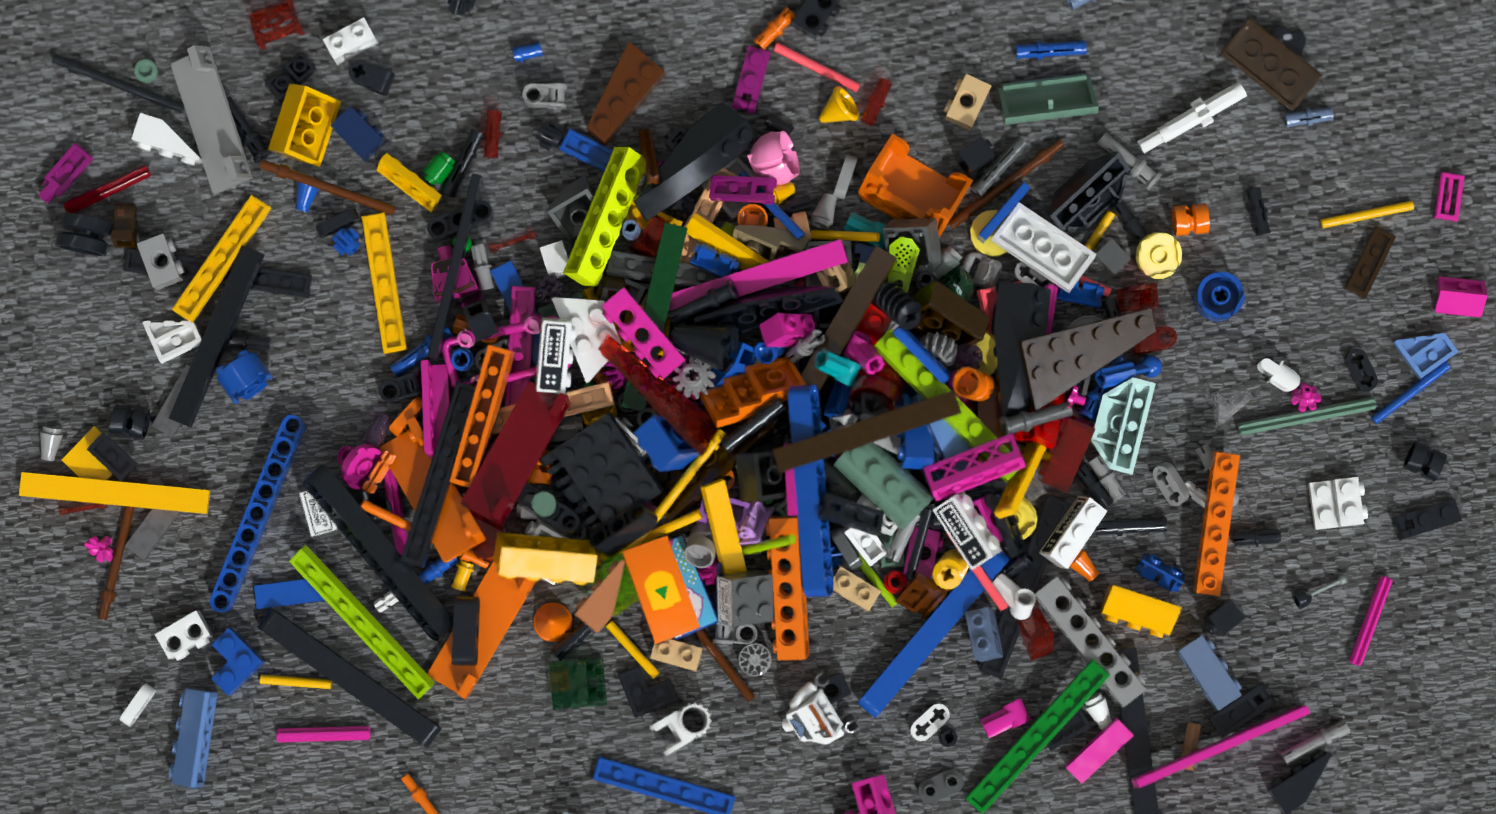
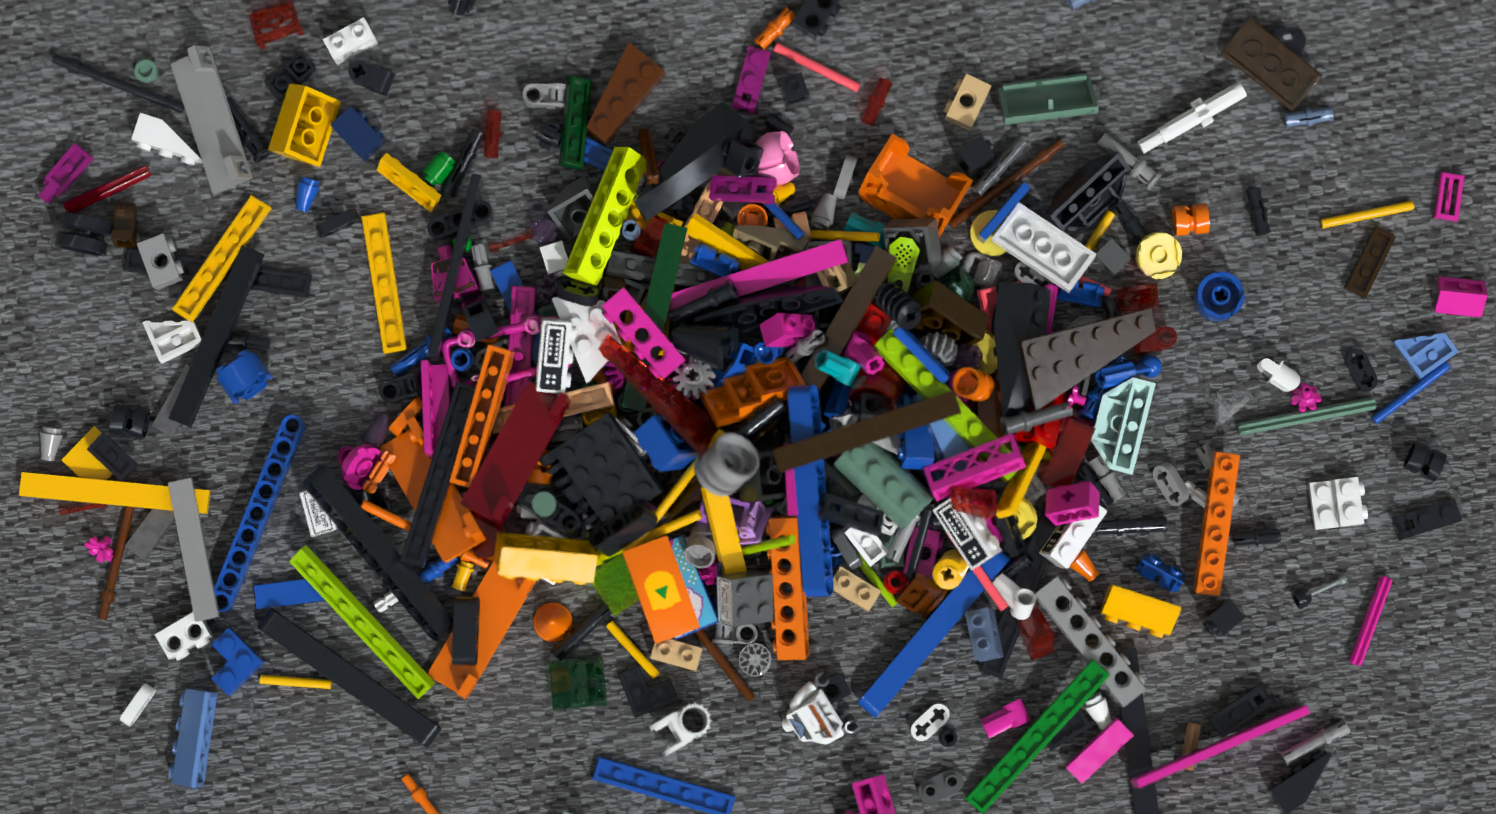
(193, 549): none -> light grey tile
(284, 172): reddish brown bar -> none
(316, 734): dark pink axle -> none
(346, 241): blue gear -> none
(393, 495): dark pink axle -> none
(527, 52): blue pin -> none
(544, 231): none -> clear purple gear
(575, 122): none -> dark green tile
(577, 292): none -> black beam
(601, 604): nougat slope -> none
(727, 464): none -> light grey wheel
(744, 157): none -> black brick
(794, 89): none -> black brick
(839, 107): yellow hat -> none
(988, 497): none -> clear red slope
(1050, 49): blue pin -> none
(1072, 503): none -> dark pink brick
(1209, 672): sand blue brick -> none

